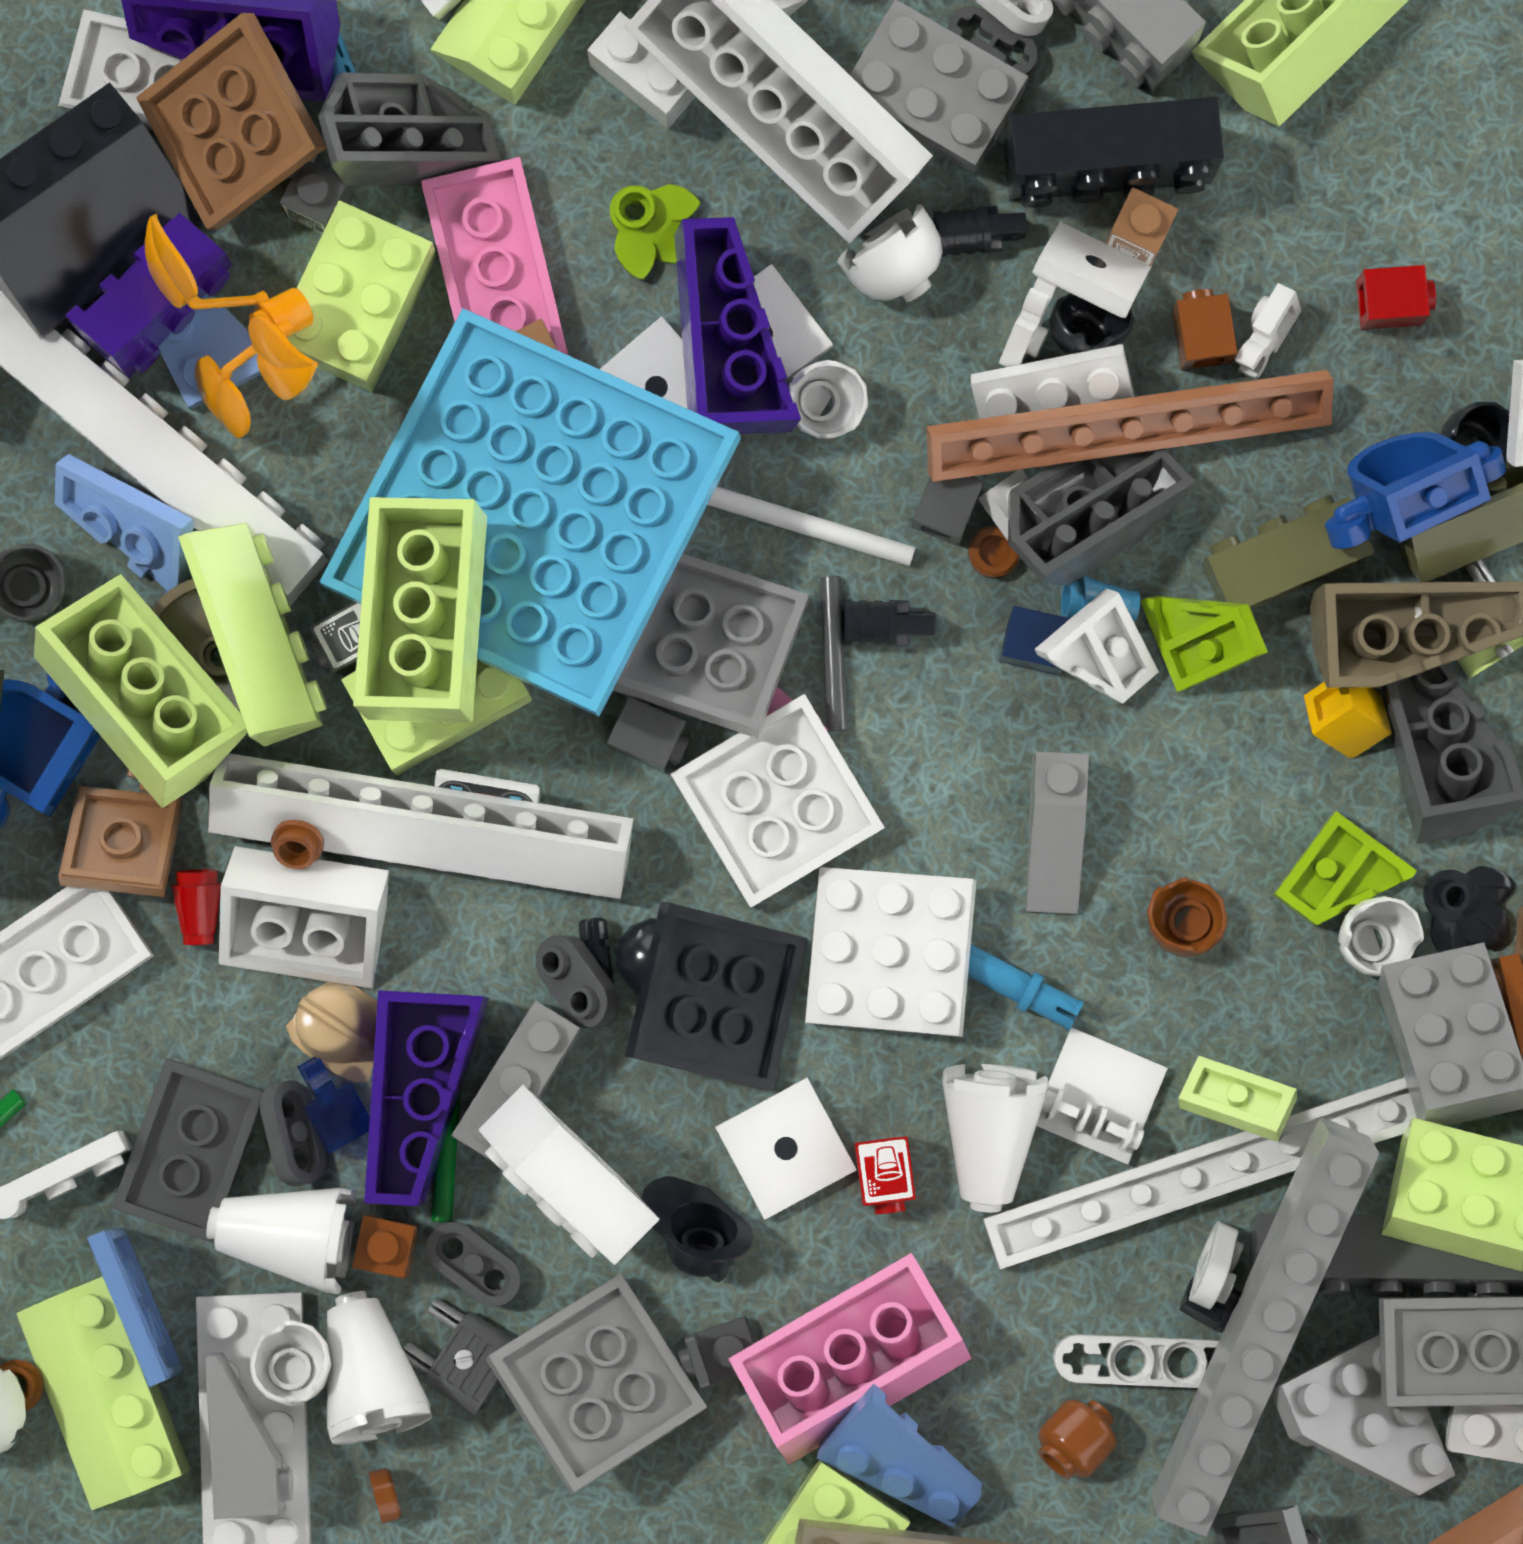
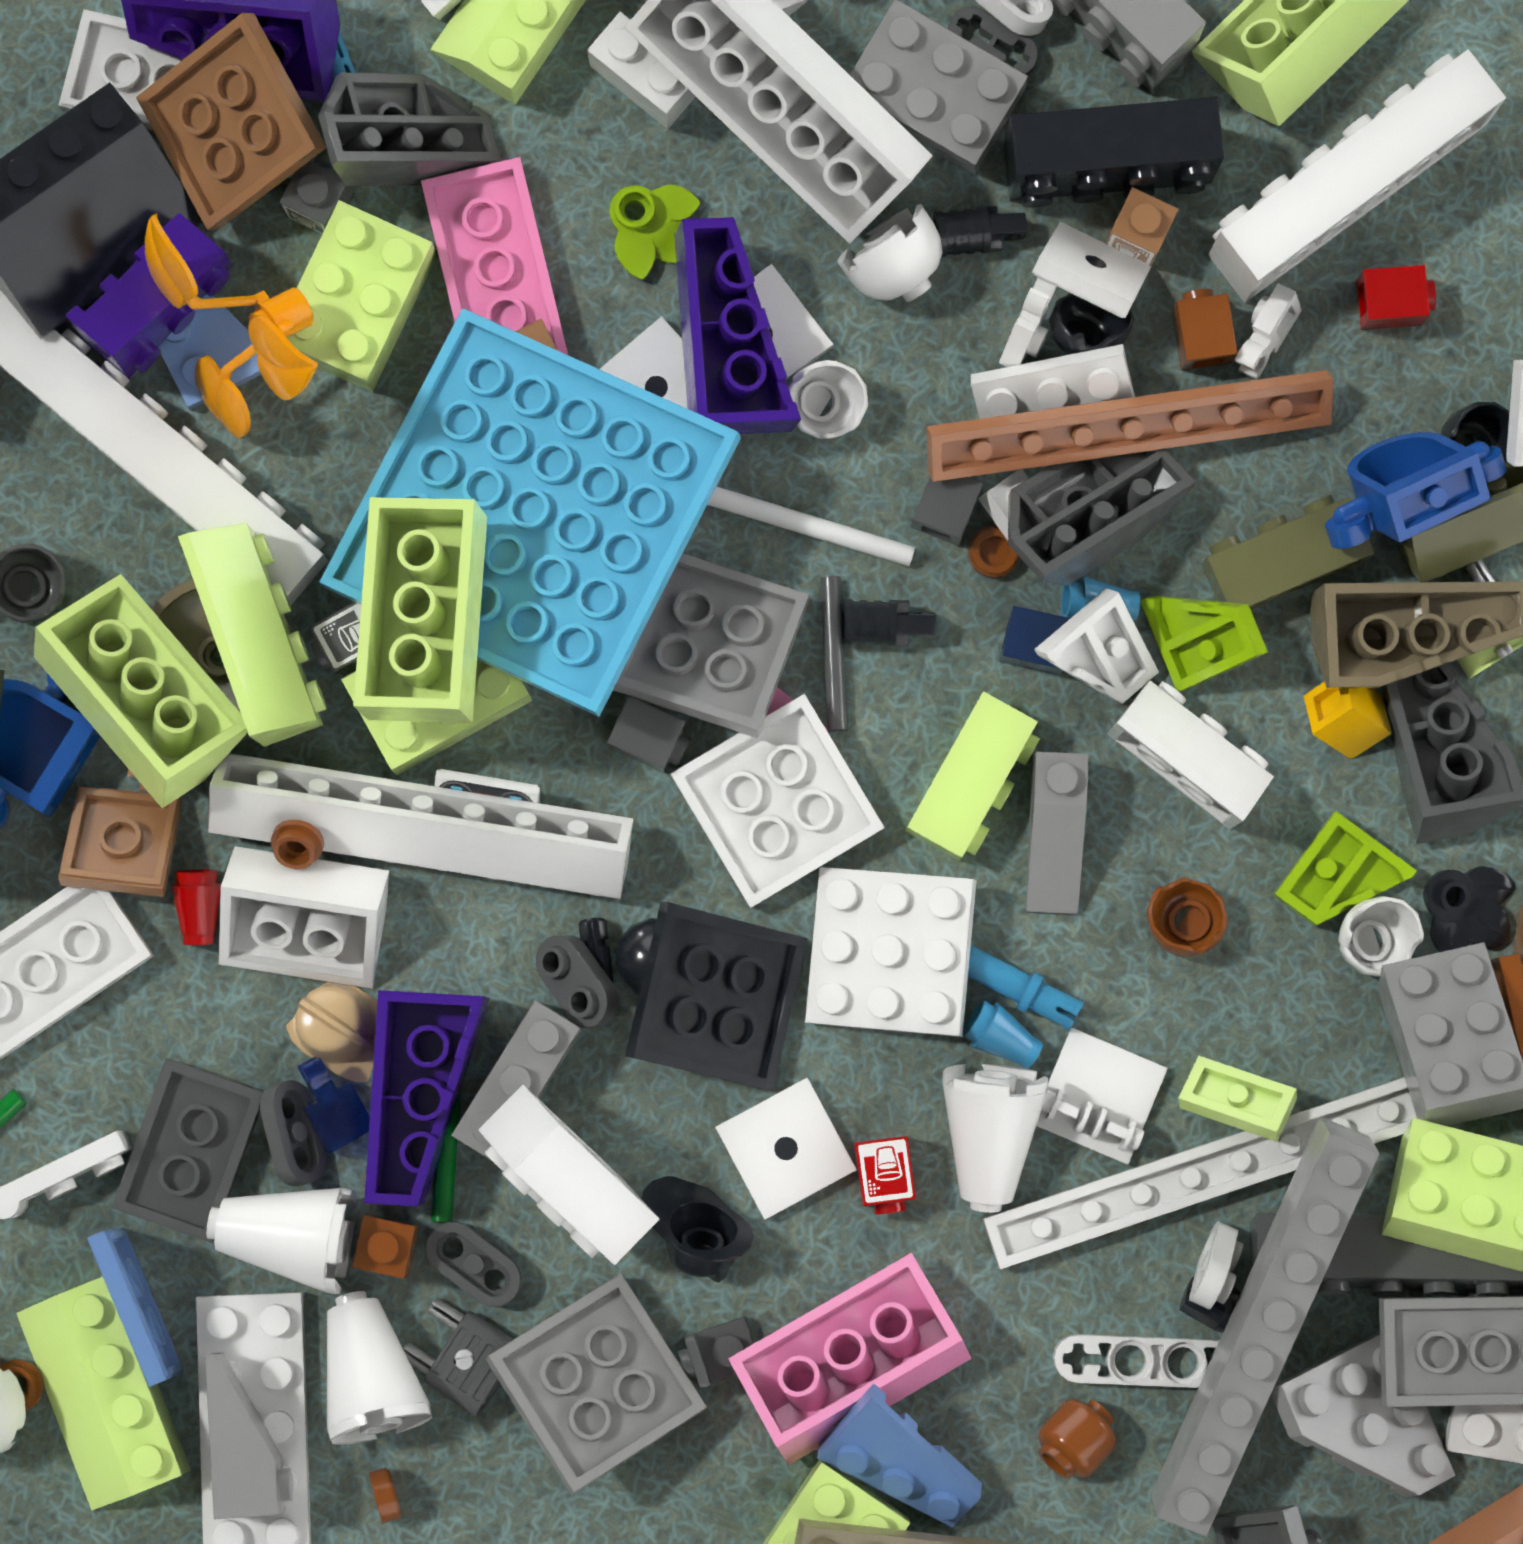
(127, 518): light blue wing -> none
(291, 1363): white hair -> none
(974, 777): none -> yellowish green brick
(1000, 1034): none -> dark azure cone
(1192, 753): none -> white slope
(1355, 175): none -> white brick

